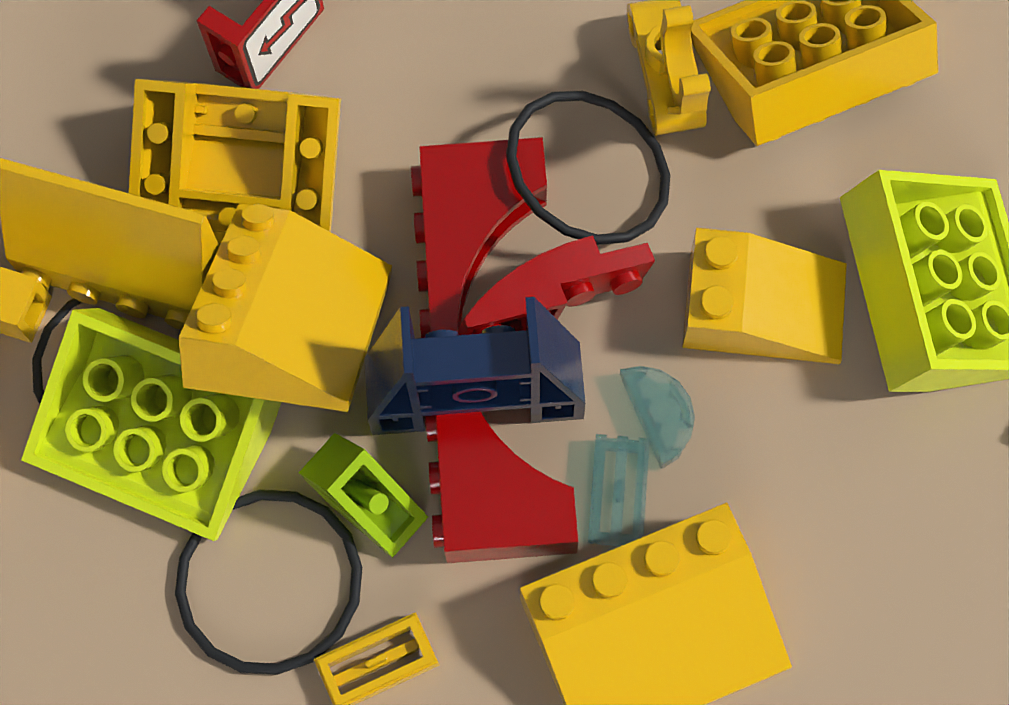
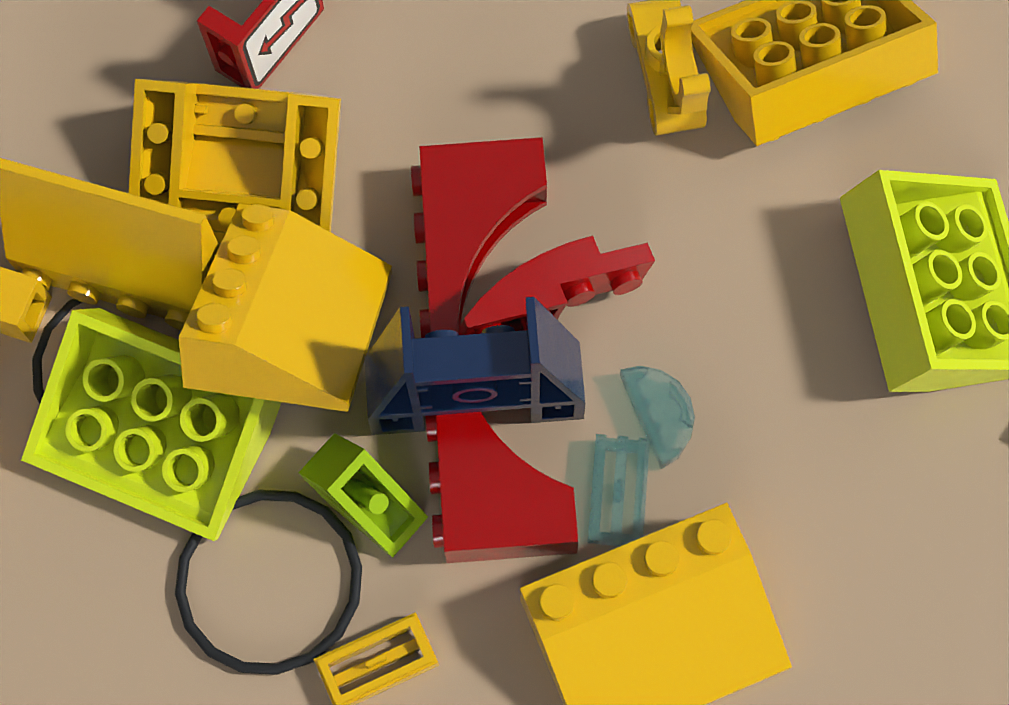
(626, 115): black piece -> none
(763, 298): yellow slope -> none

